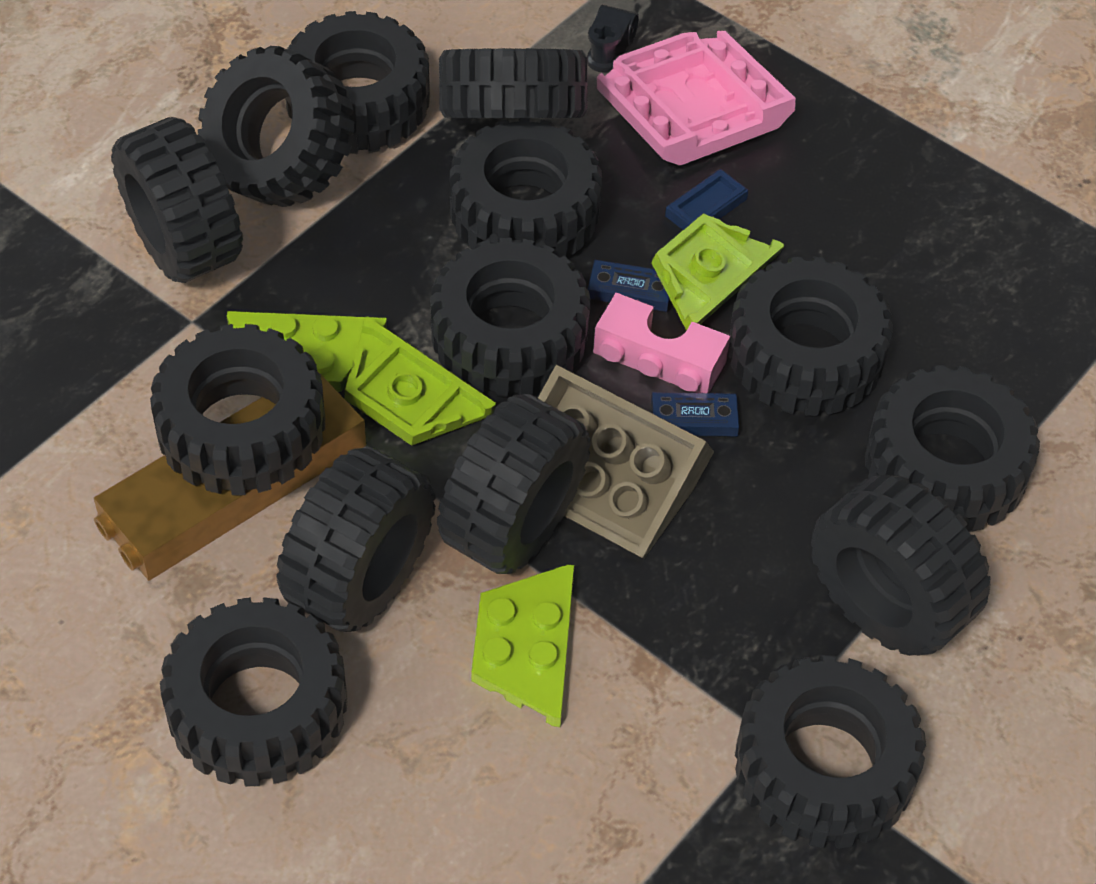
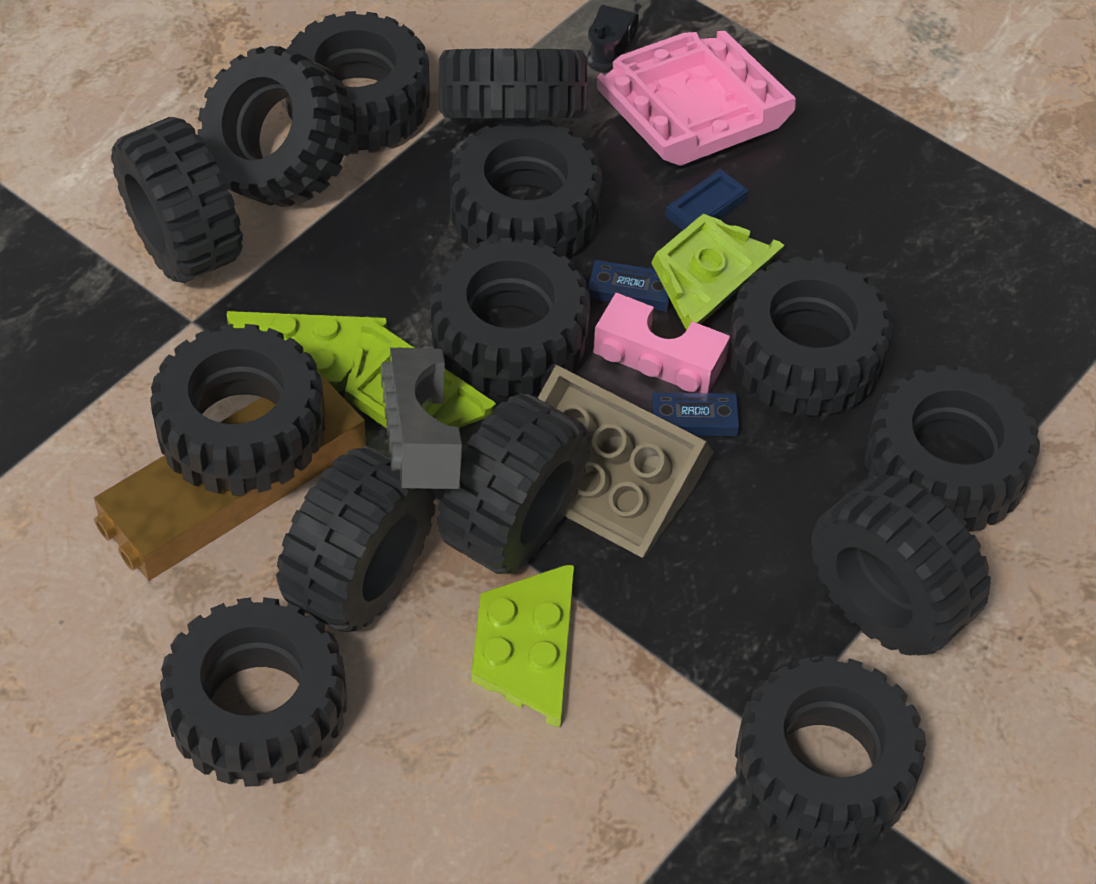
(419, 445): none -> dark grey arch

